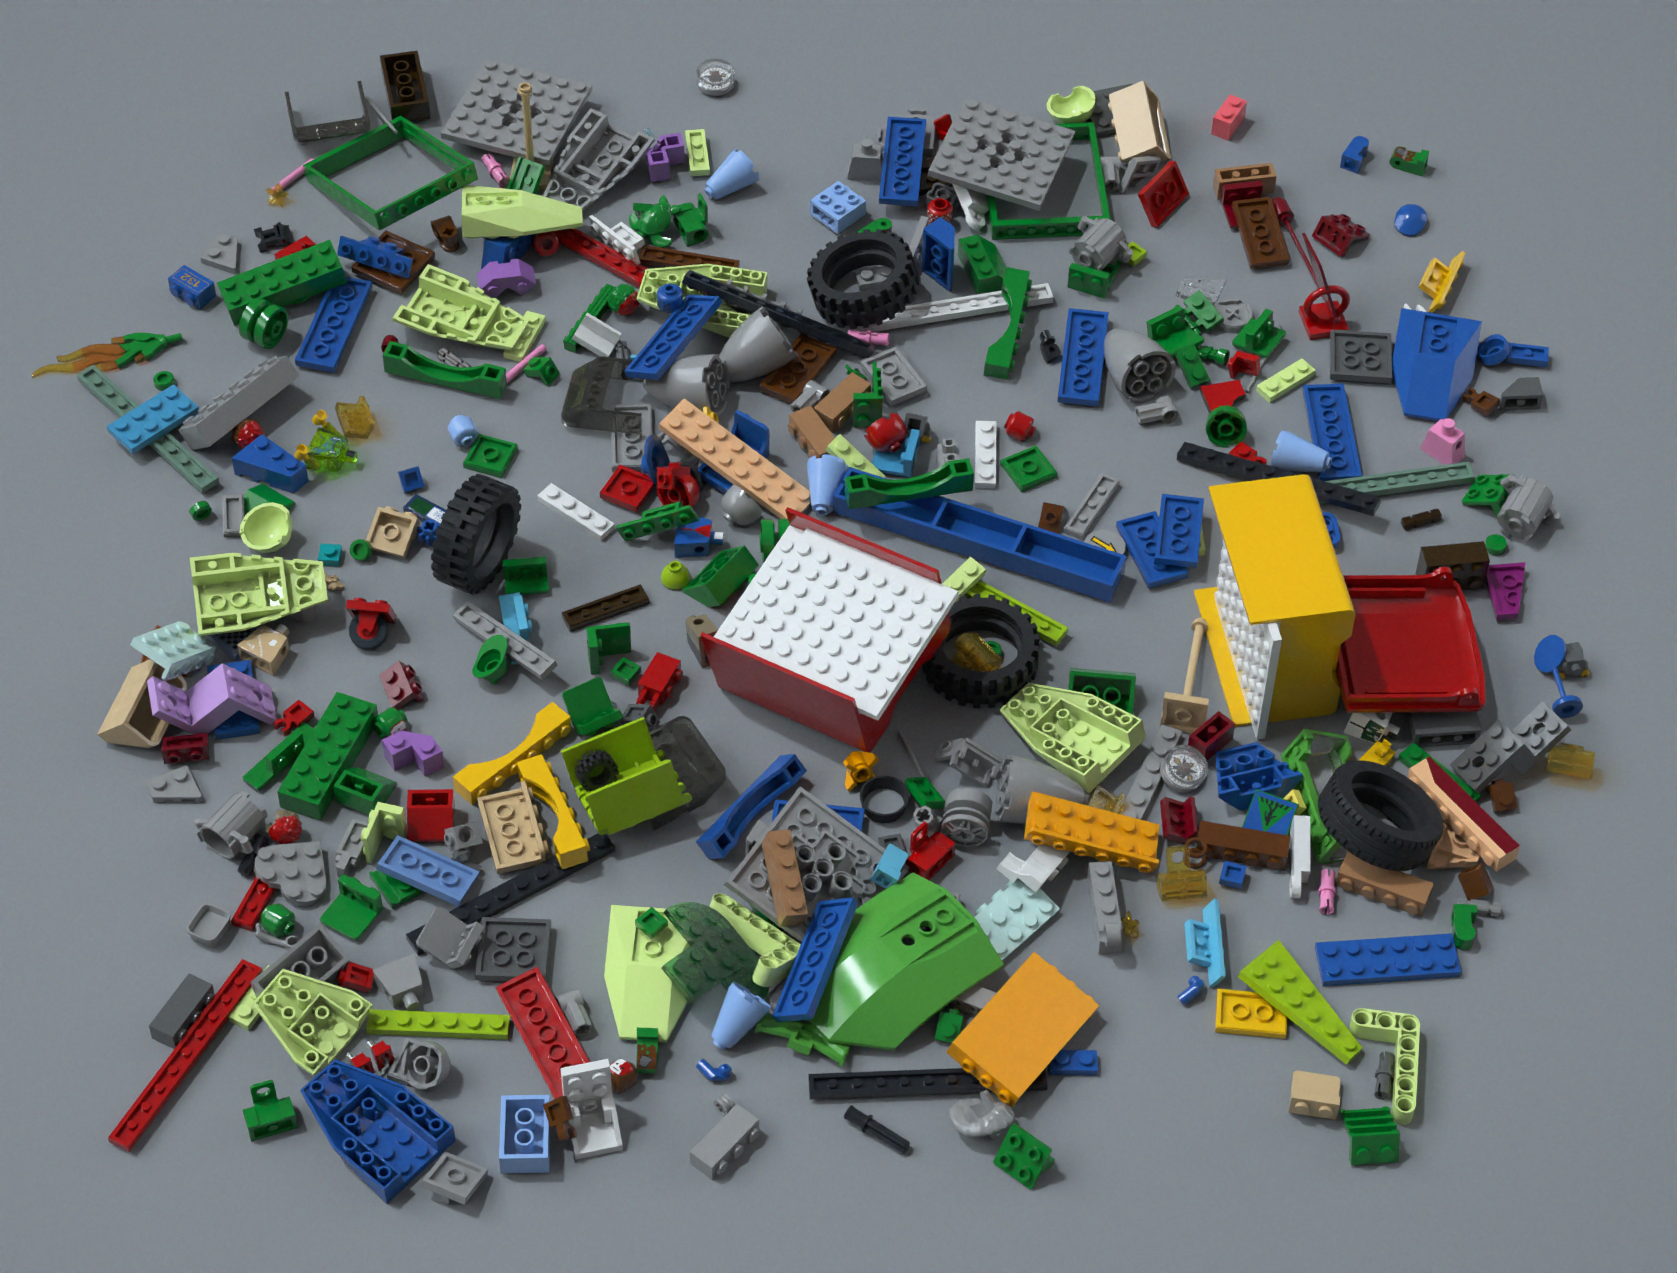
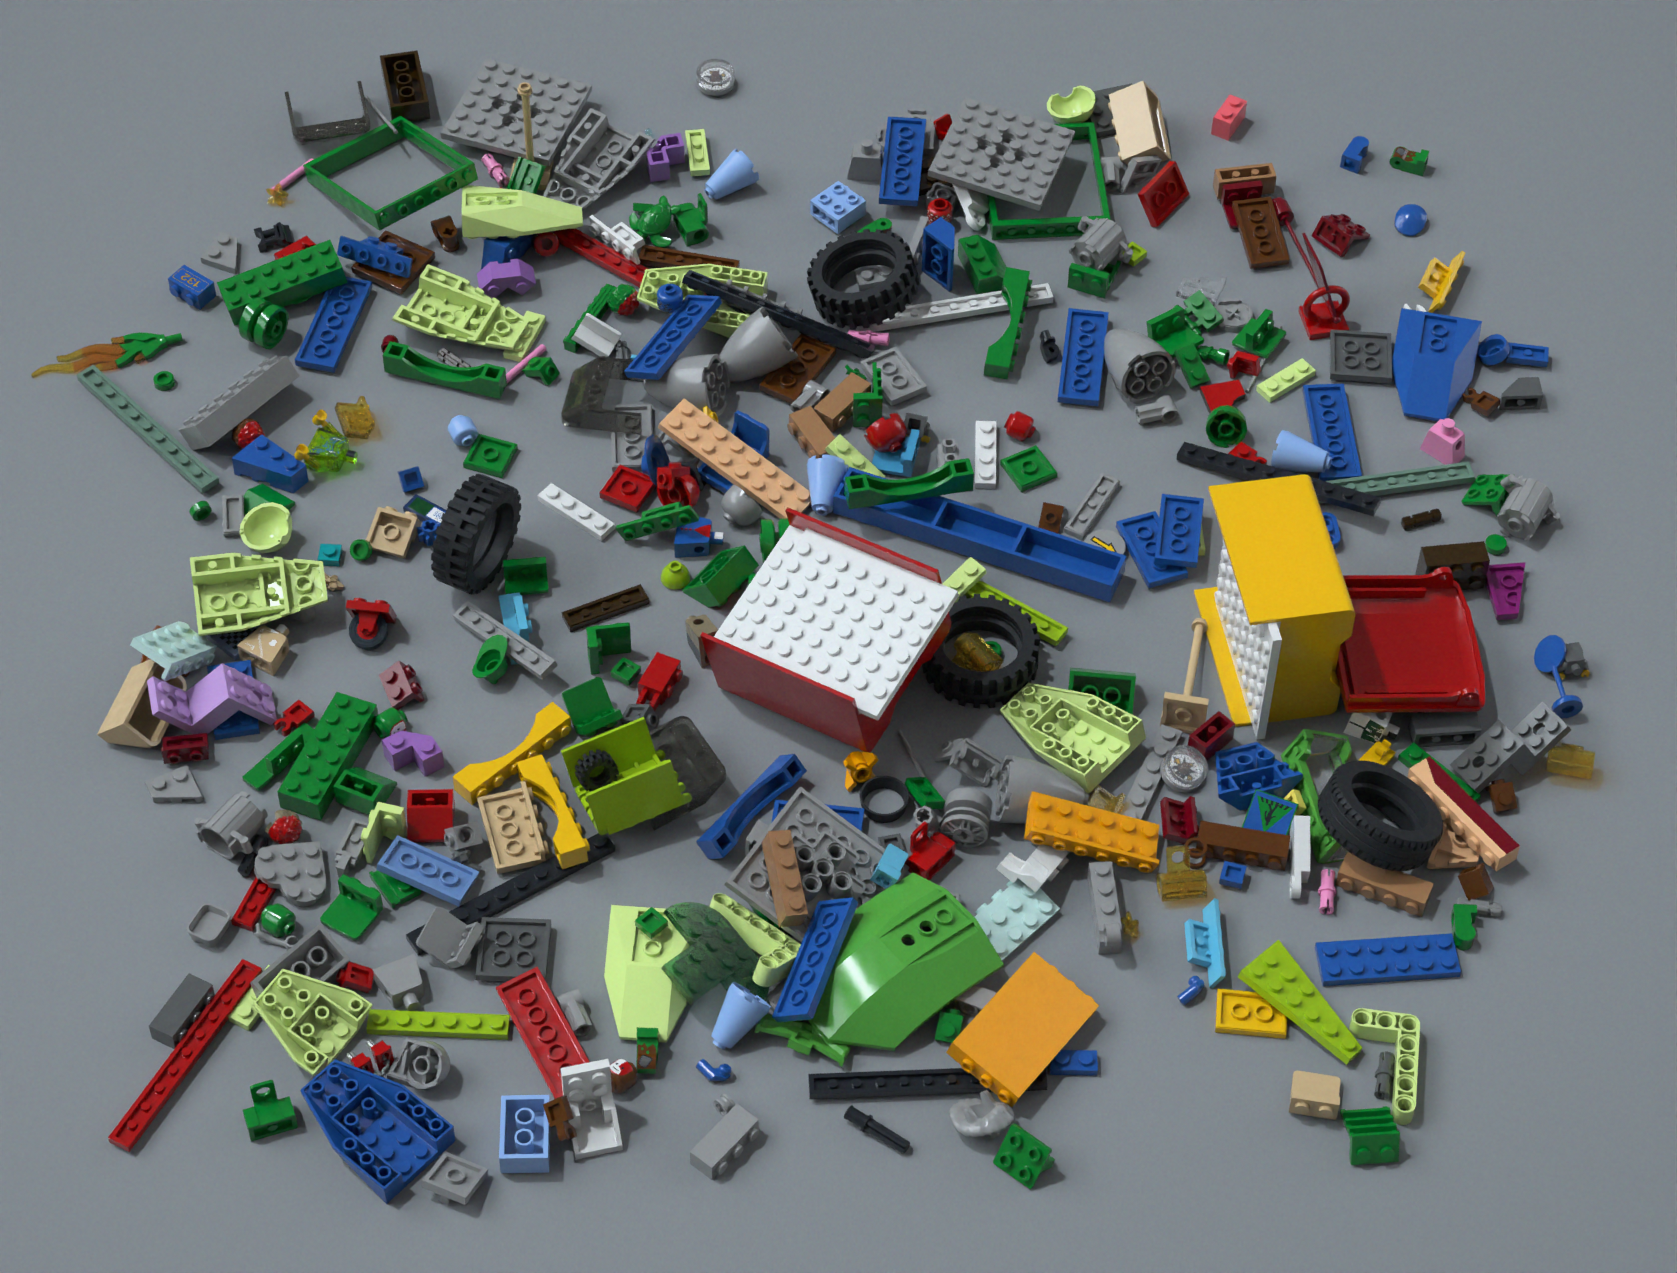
(152, 419): dark azure plate -> none

